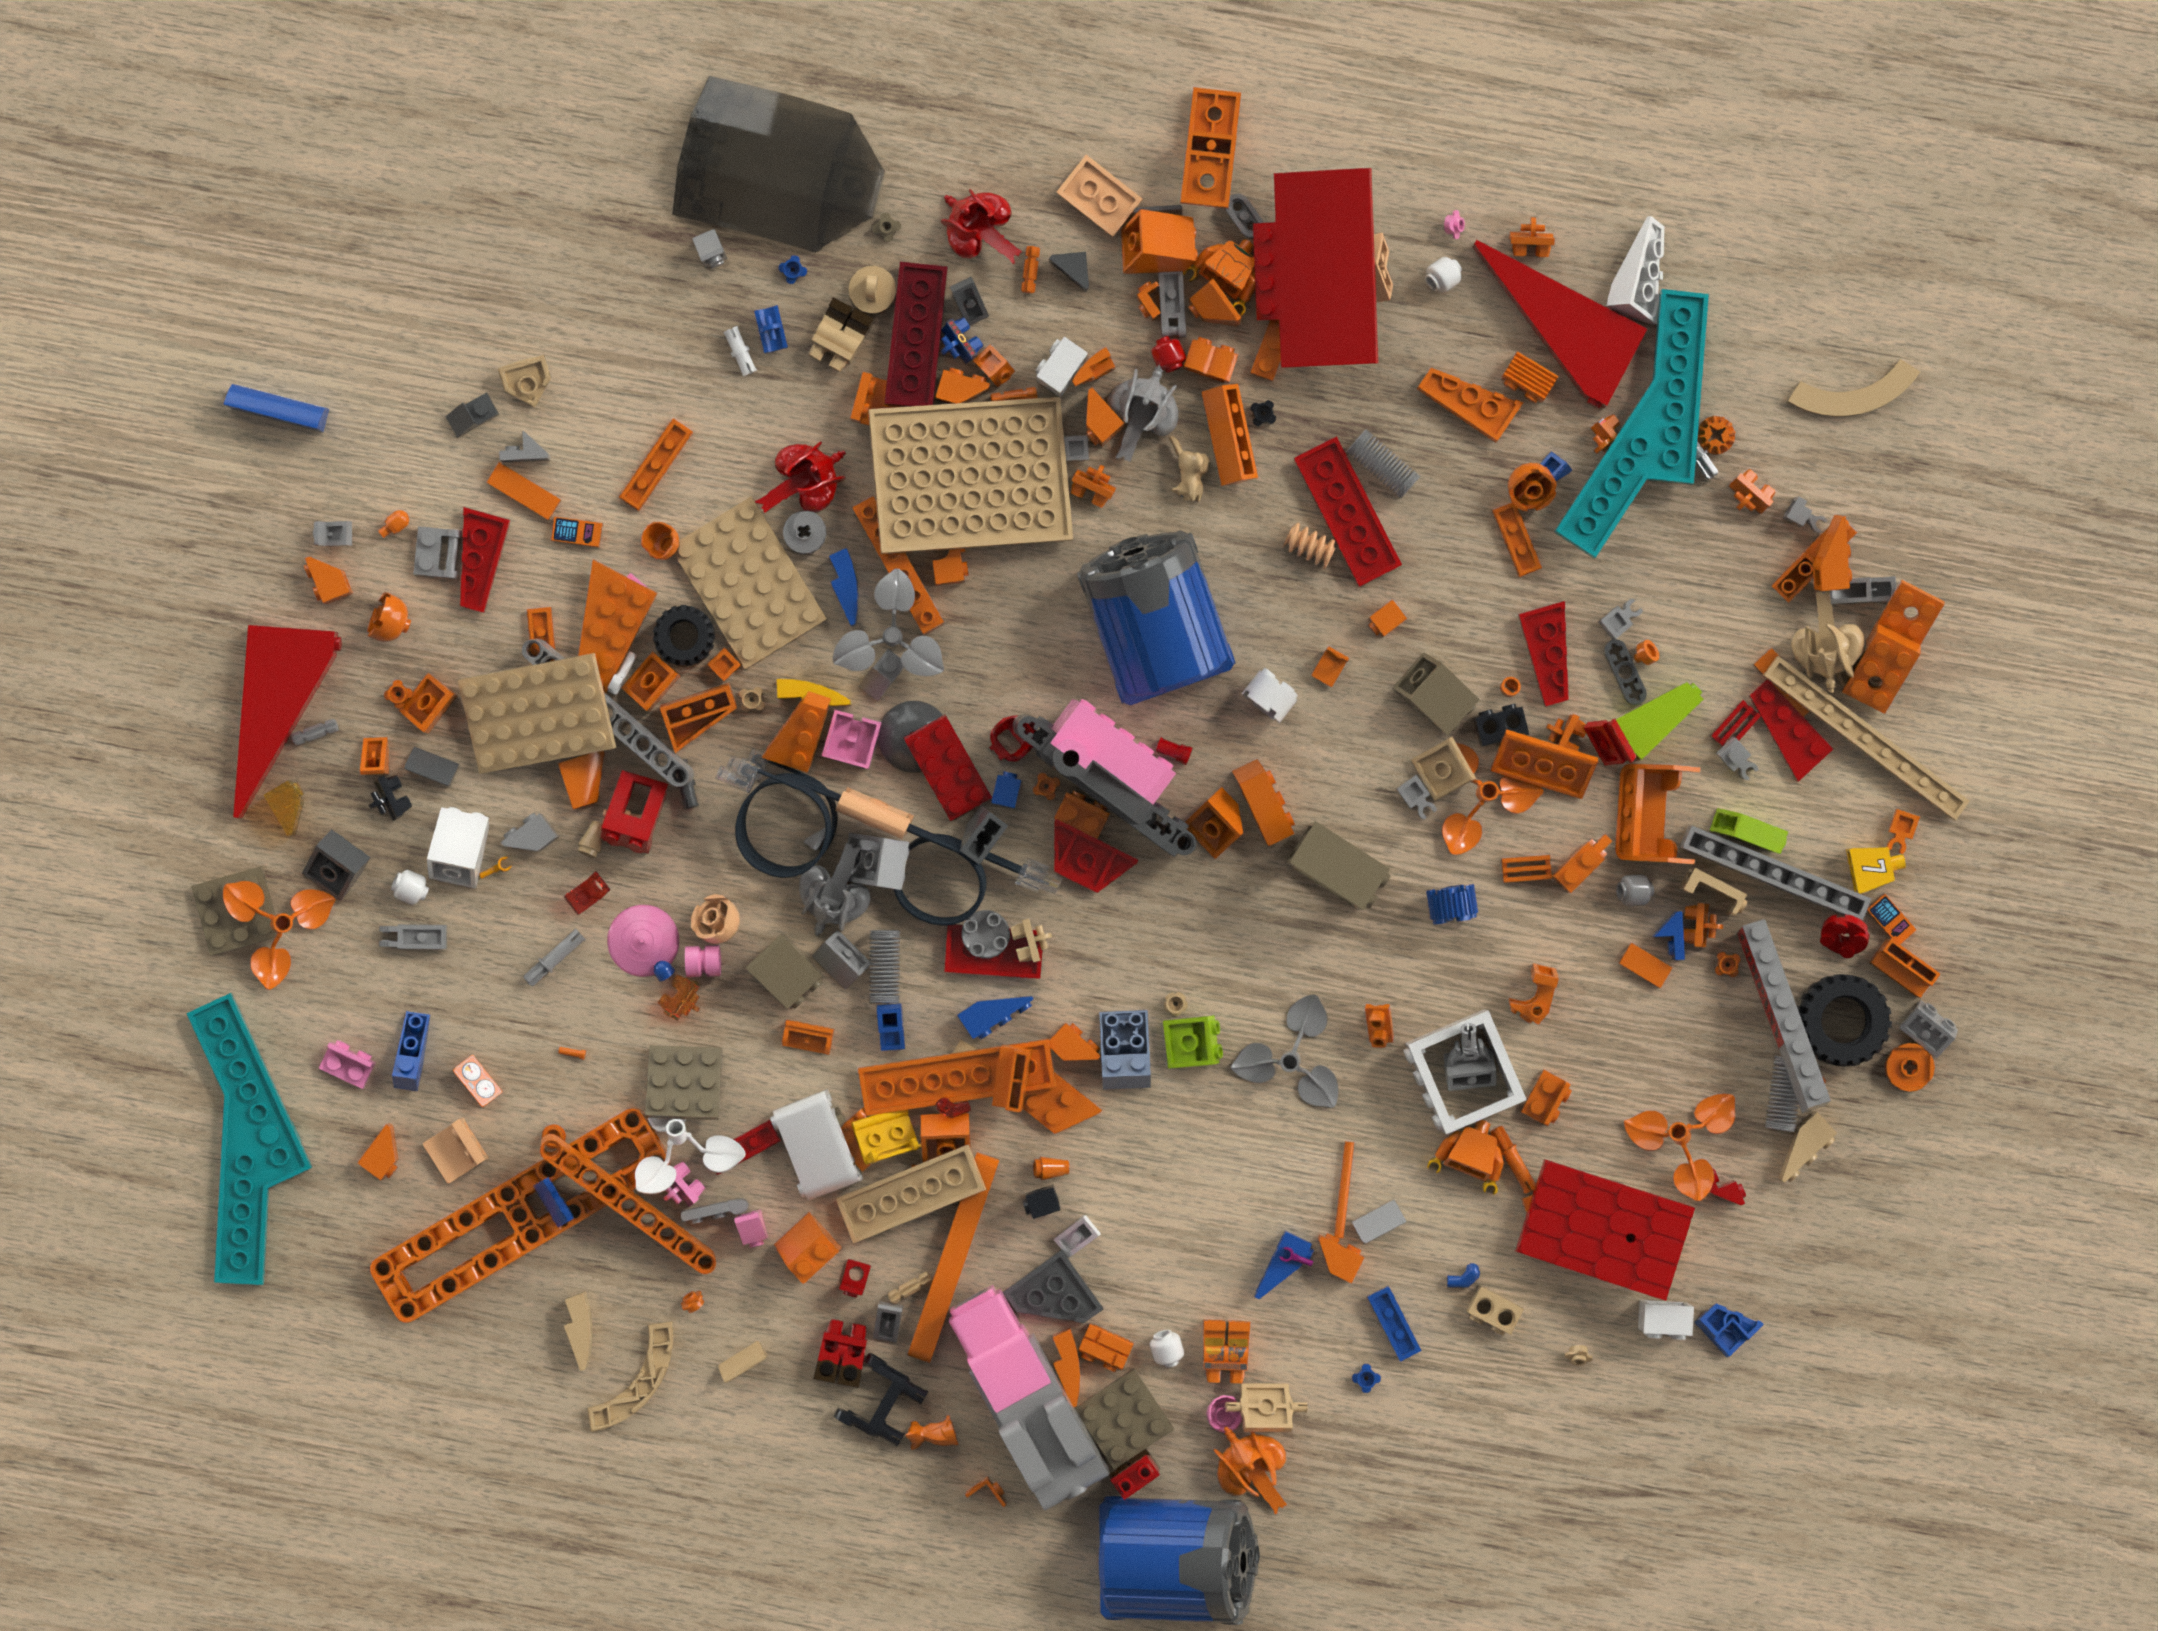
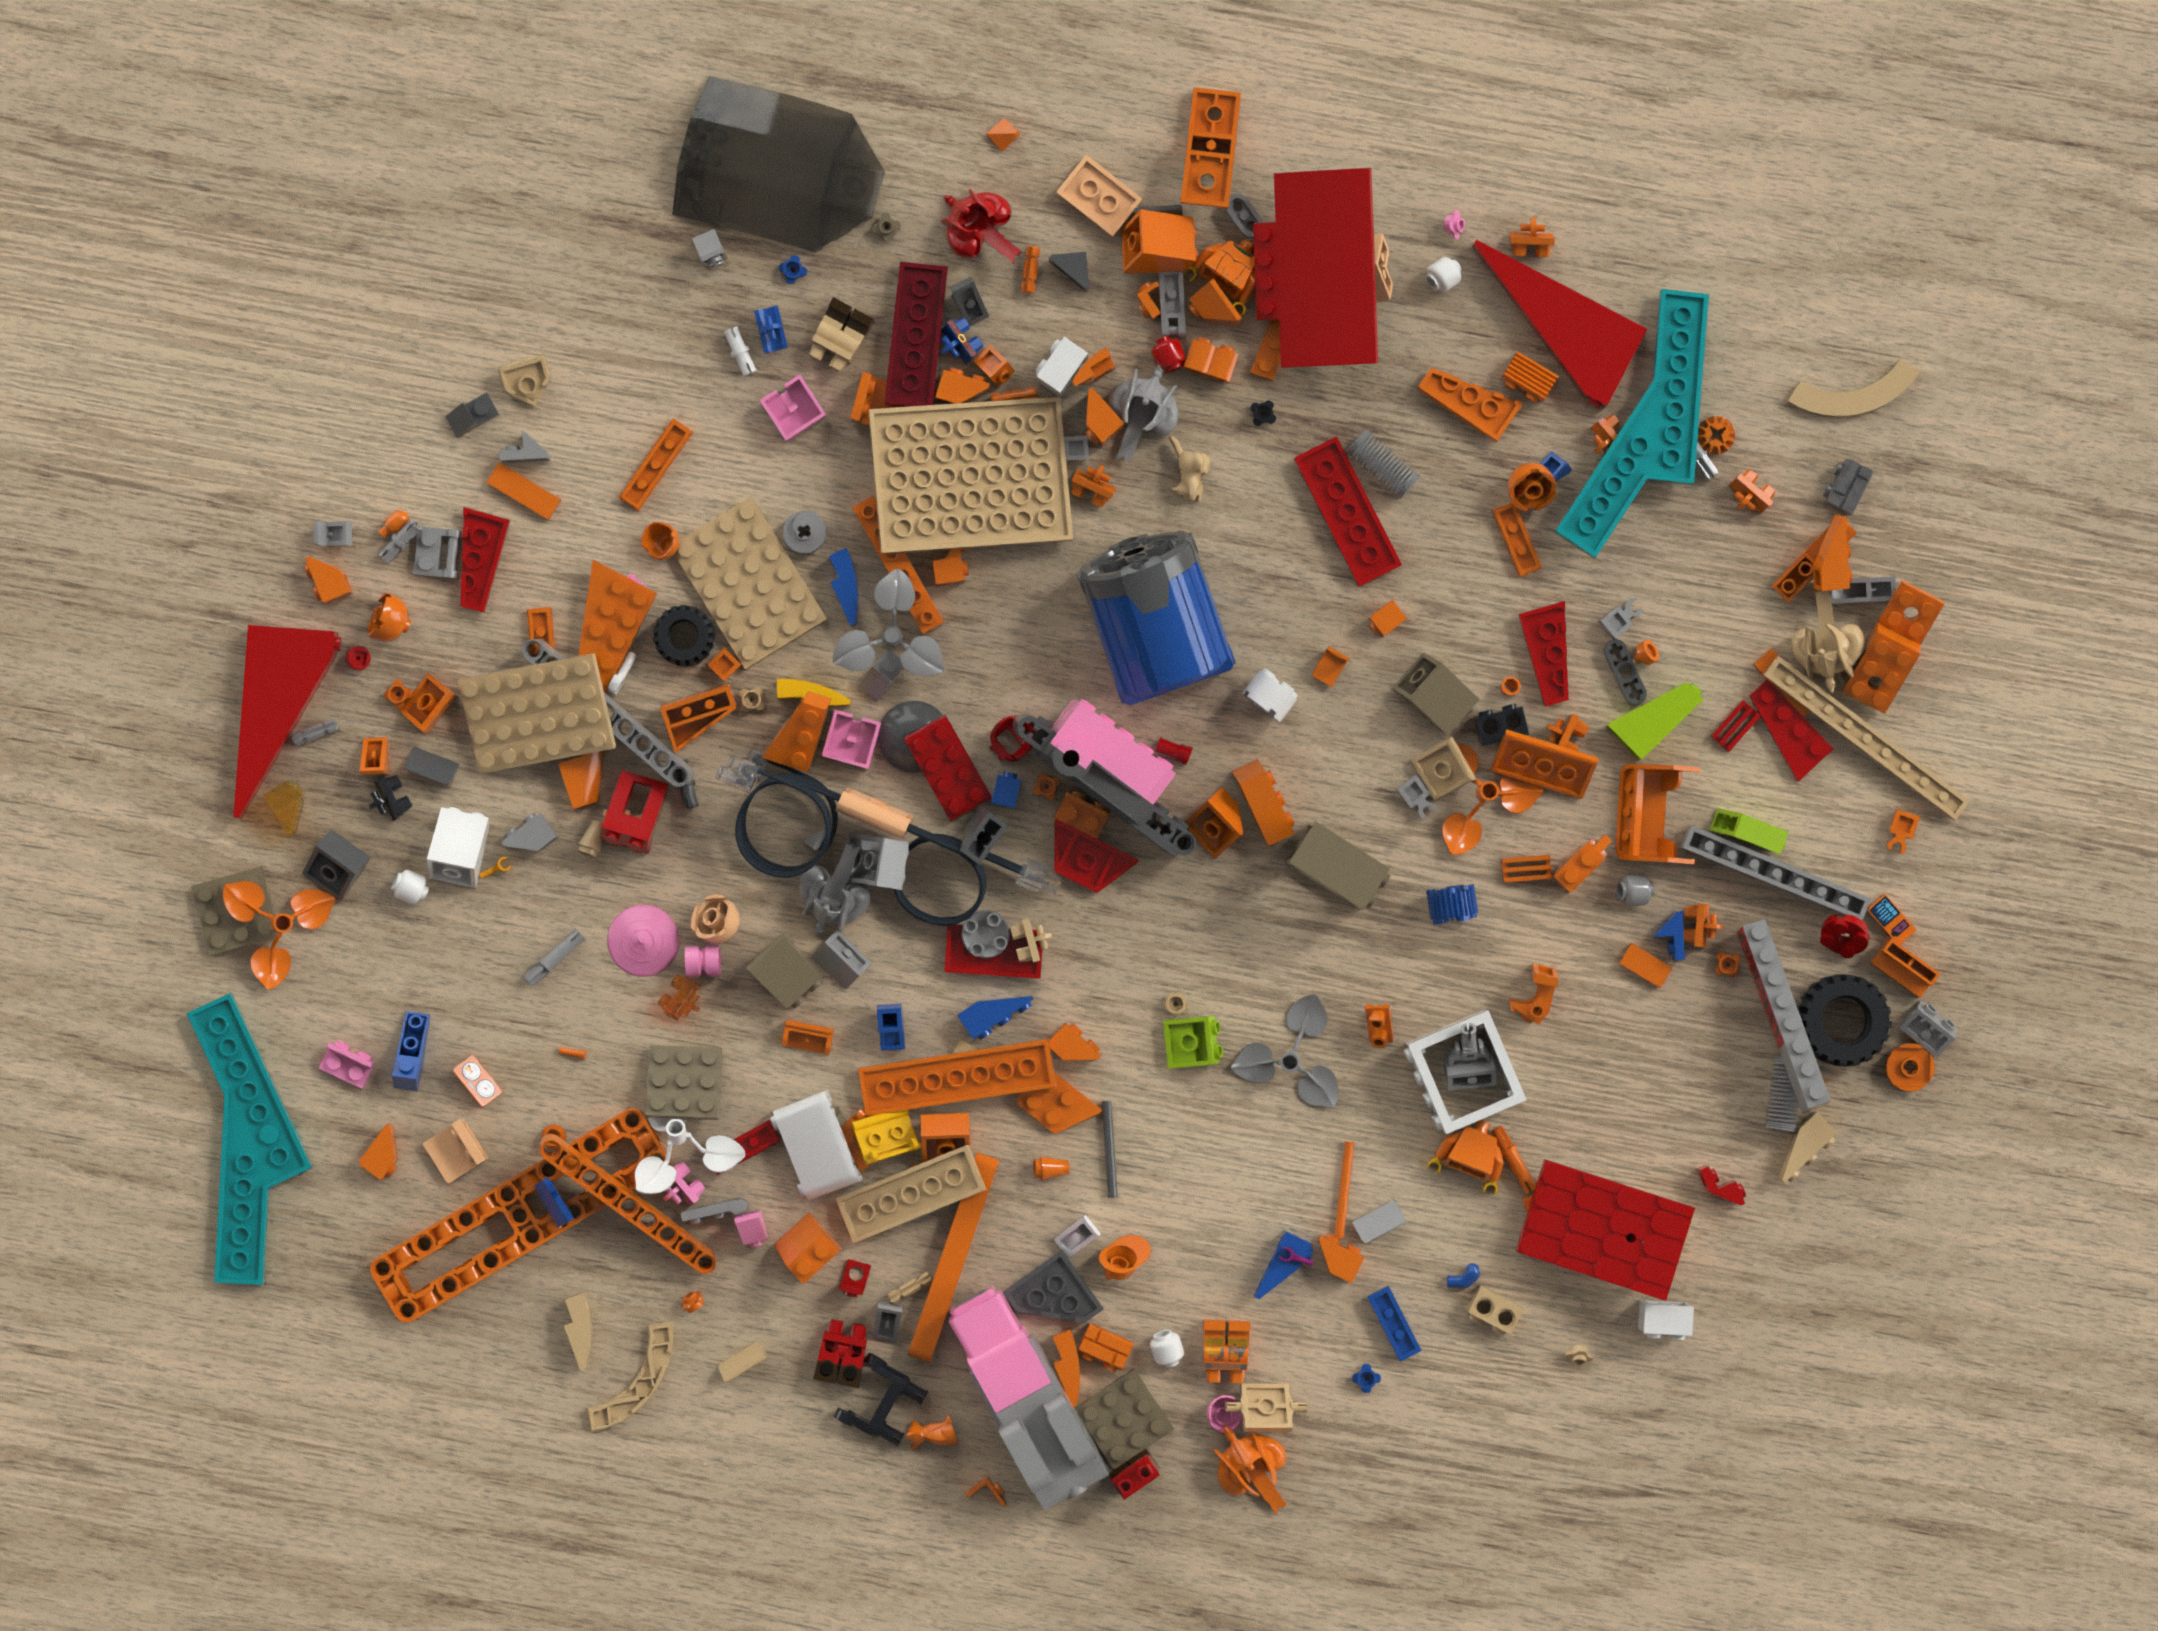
(276, 407): blue brick -> none
(358, 658): none -> red tile
(399, 541): none -> light grey pin
(416, 936): light grey hinge -> none
(577, 531): tile -> none
(587, 893): clear red bracket -> none
(650, 682): orange slope -> none
(663, 970): blue hinge -> none
(794, 409): none -> bright pink piece
(810, 475): red hair -> none
(872, 290): tan tile -> none
(887, 960): light grey piece -> none
(950, 1109): clear red arm -> none
(1003, 134): none -> orange slope
(1011, 1078): orange piece -> none
(1041, 1202): black brick -> none
(1109, 1149): none -> dark grey bar
(1124, 1256): none -> orange piece
(1125, 1049): sand blue slope -> none
(1164, 1566): blue piece -> none
(1227, 436): orange brick -> none
(1310, 545): light nougat piece -> none
(1546, 1098): orange bracket -> none
(1609, 742): red plate -> none
(1637, 281): white wedge -> none
(1649, 1128): orange plant -> none
(1695, 876): tan panel -> none
(1727, 1328): blue slope -> none
(1736, 756): light grey plate -> none
(1799, 515): light grey piece -> none
(1847, 487): none -> flat silver brick
(1872, 867): yellow torso -> none

